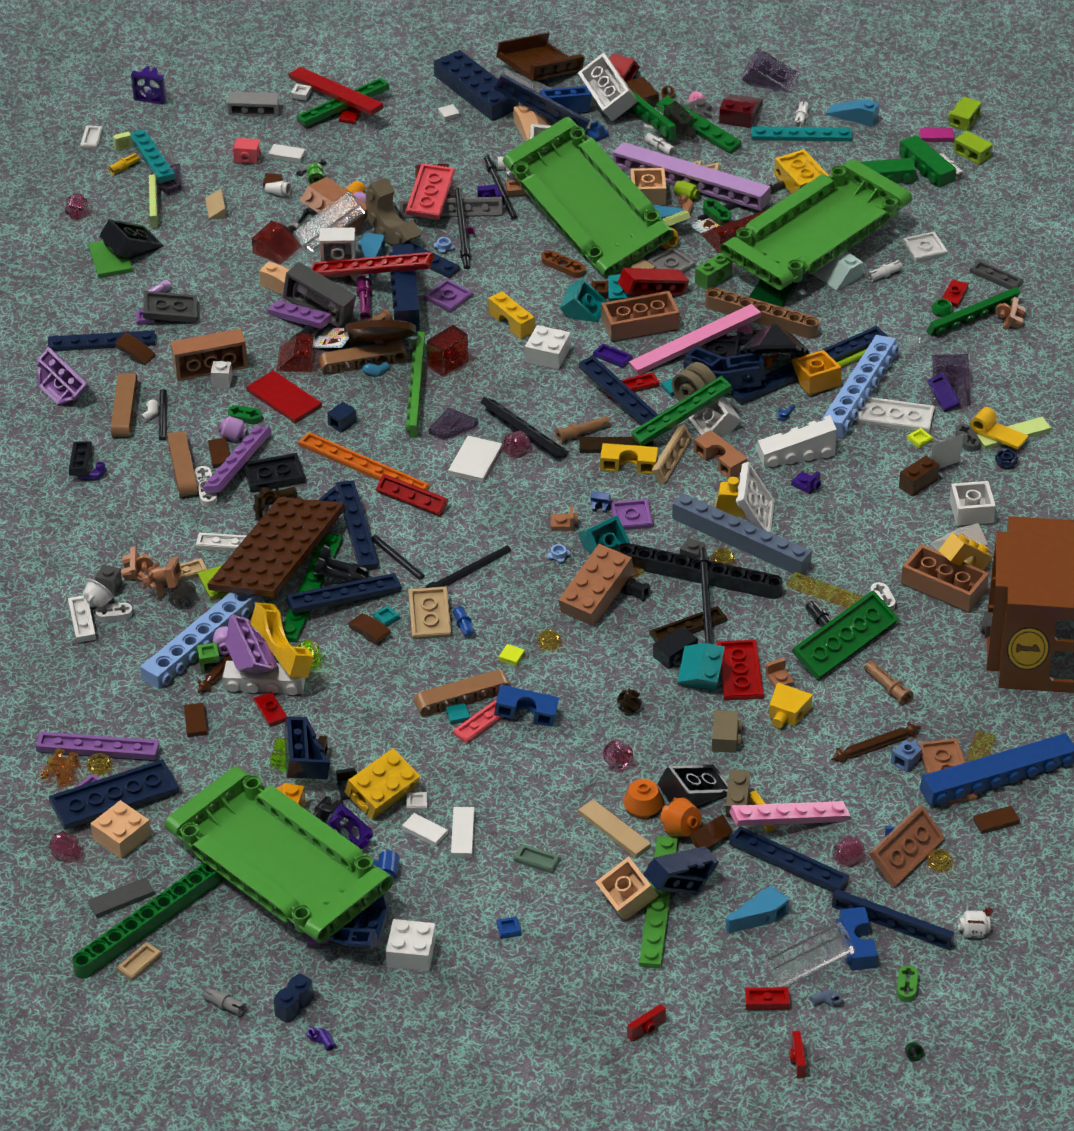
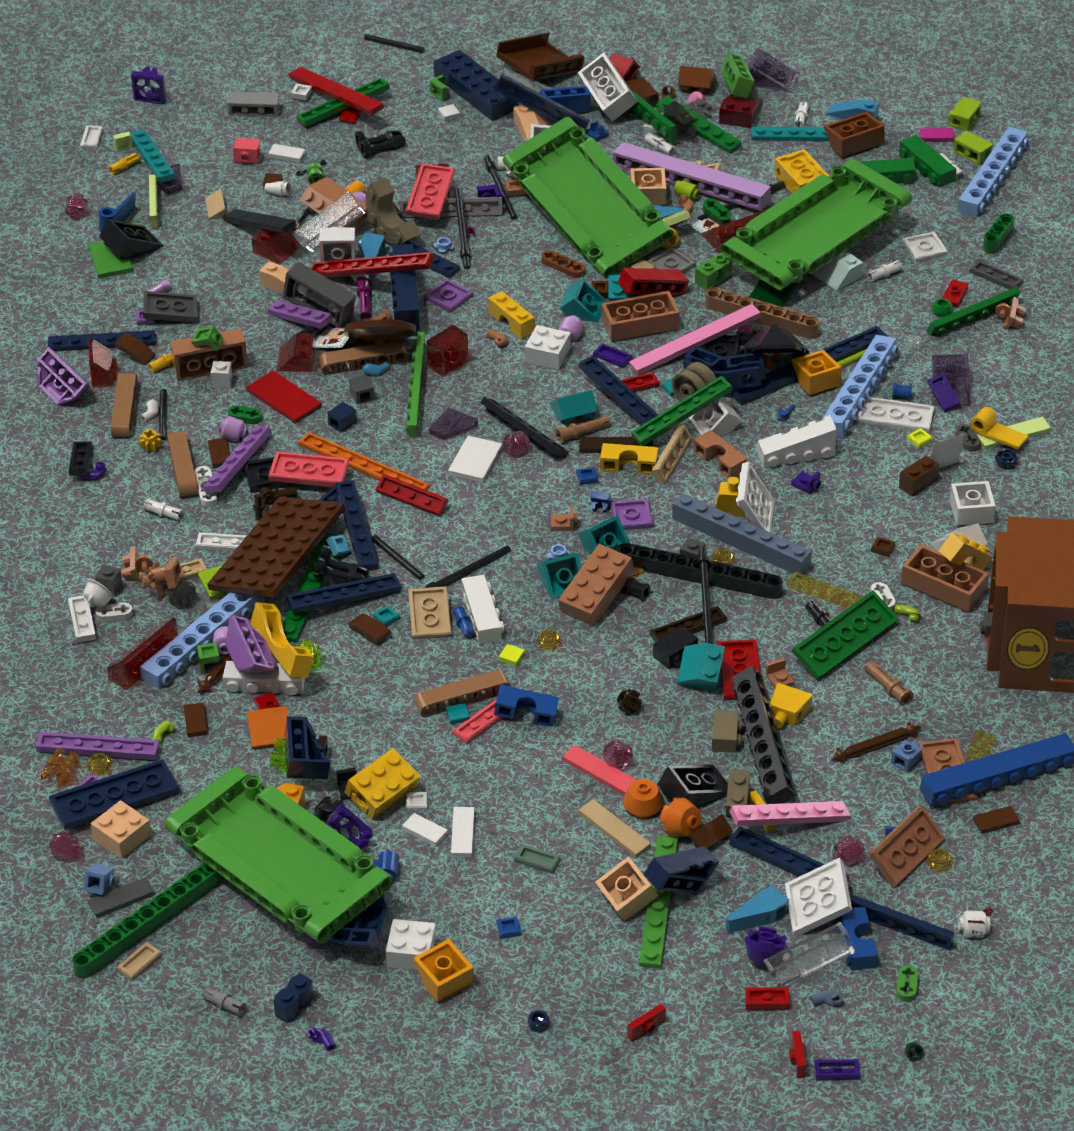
(99, 879): none -> medium blue brick
(101, 365): none -> clear red slope
(118, 214): none -> blue door
(126, 668): none -> clear red slope
(150, 440): none -> yellow gear
(163, 509): none -> white pin
(164, 361): none -> yellow axle
(164, 727): none -> lime arm
(207, 336): none -> bright green bracket
(260, 221): none -> black tile
(266, 726): none -> orange tile
(308, 469): none -> coral tile
(338, 545): none -> medium azure tile
(361, 389): none -> dark grey brick
(389, 140): none -> black piece
(394, 43): none -> black bar
(438, 87): none -> bright green bracket
(444, 970): none -> light orange slope
(482, 609): none -> white brick
(499, 338): none -> nougat arm
(538, 1021): none -> dark blue tile
(558, 573): none -> teal slope
(574, 325): none -> lavender head
(574, 405): none -> teal slope
(586, 476): none -> blue tile
(598, 769): none -> coral tile
(696, 78): none -> dark orange slope
(737, 75): none -> bright green brick
(763, 736): none -> black brick
(764, 944): none -> dark purple cone
(818, 897): none -> white plate
(837, 1073): none -> dark purple tile
(855, 134): none -> dark orange slope
(883, 546): none -> reddish brown tile
(901, 391): none -> blue bush
(908, 610): none -> lime arm
(993, 172): none -> light blue brick
(998, 233): none -> green beam

